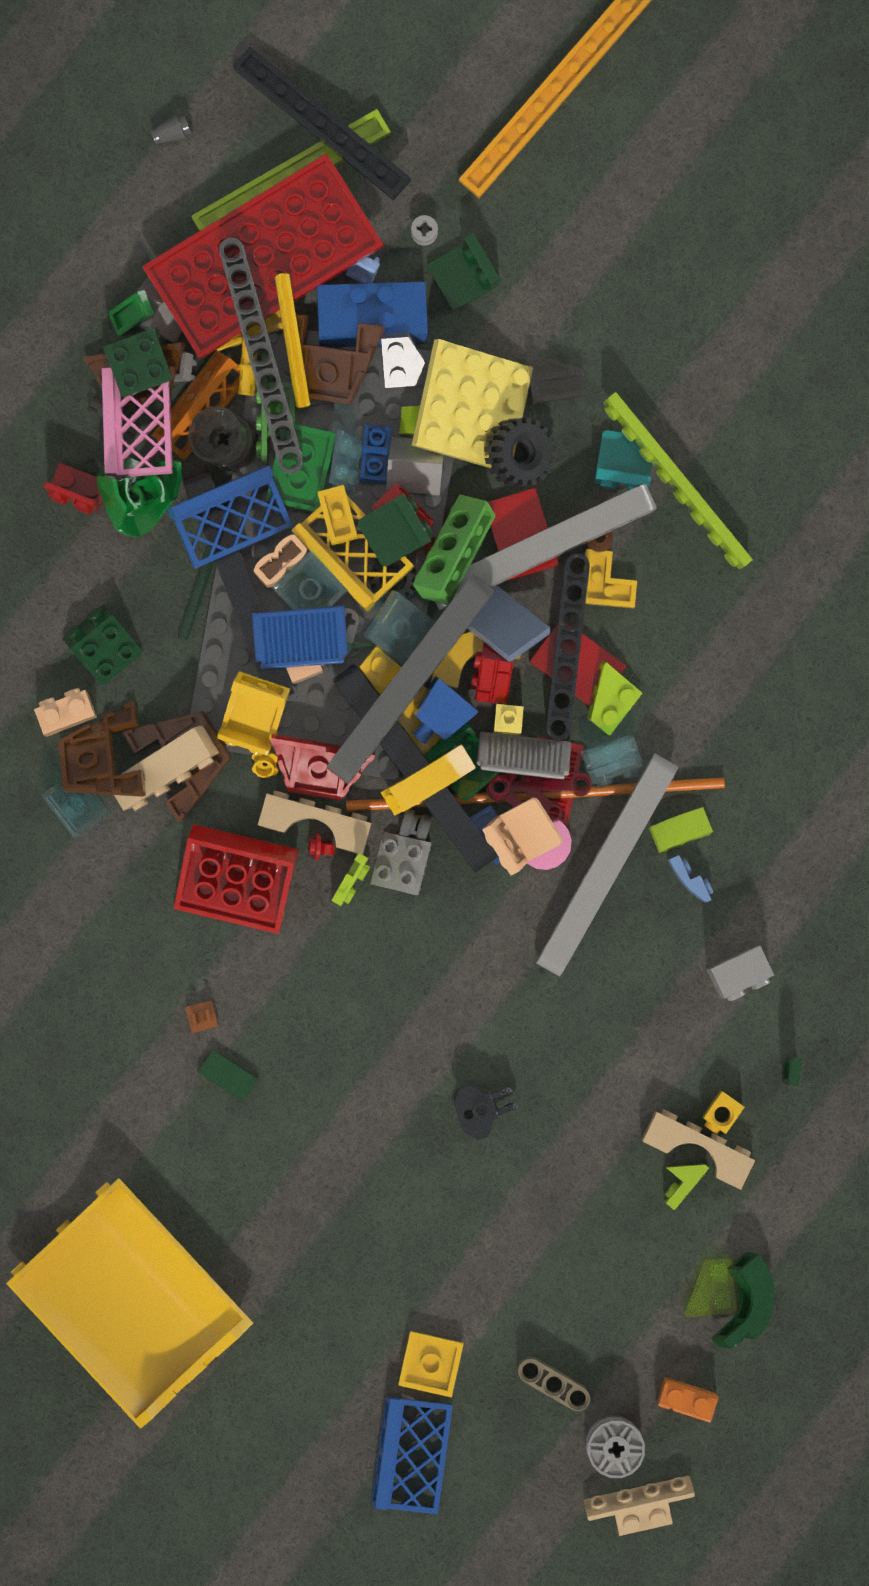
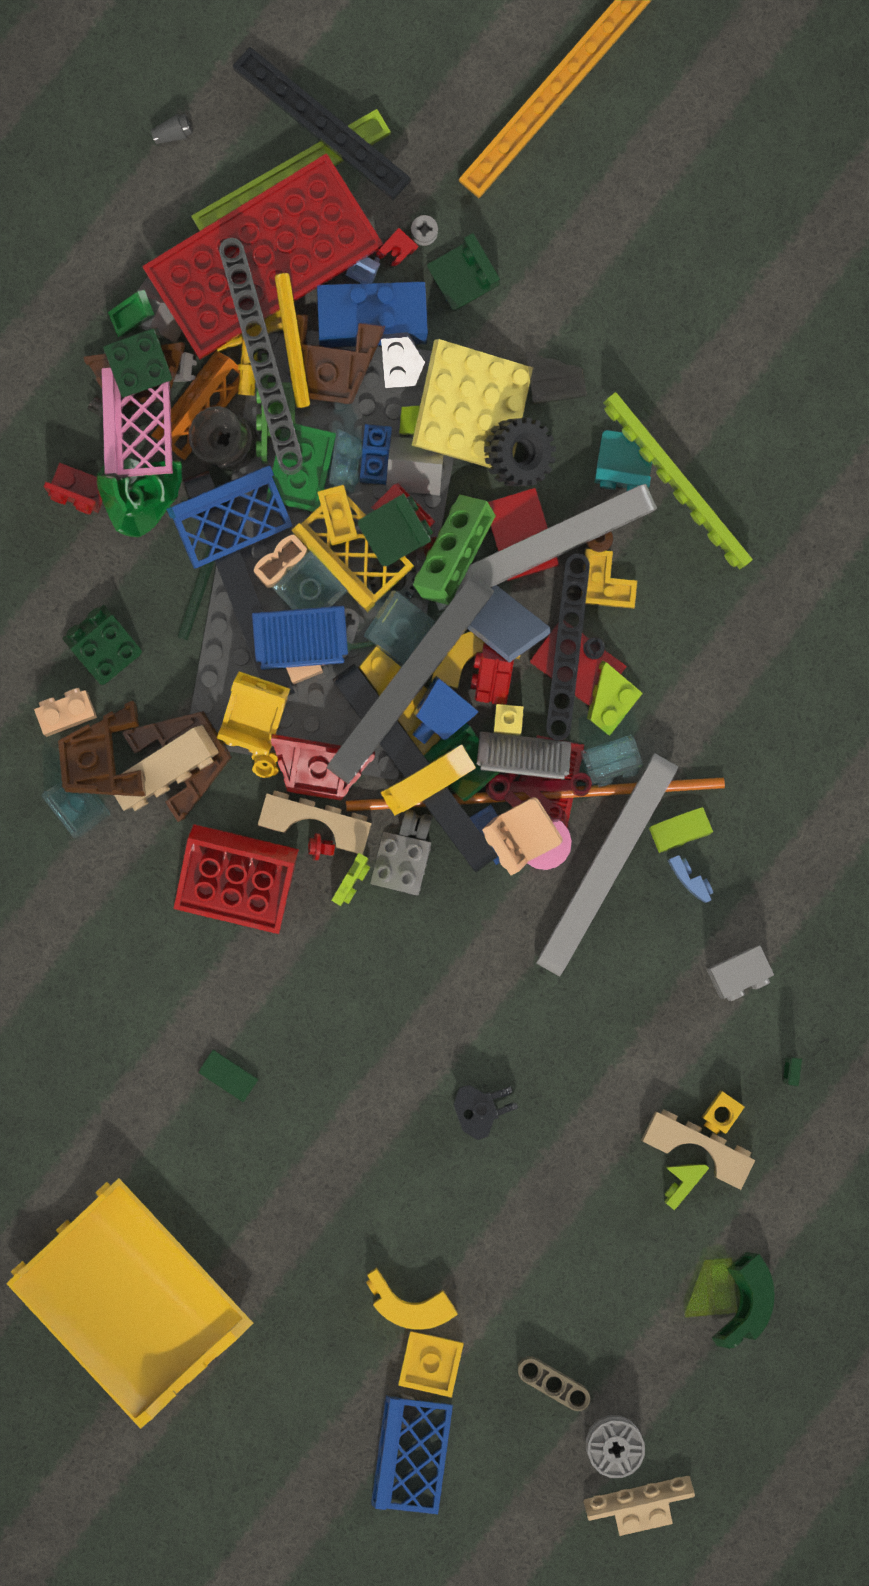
(201, 1016): dark orange tile -> none
(400, 245): none -> red hinge
(406, 1314): none -> yellow arch
(589, 653): none -> black pin
(687, 1399): orange brick -> none

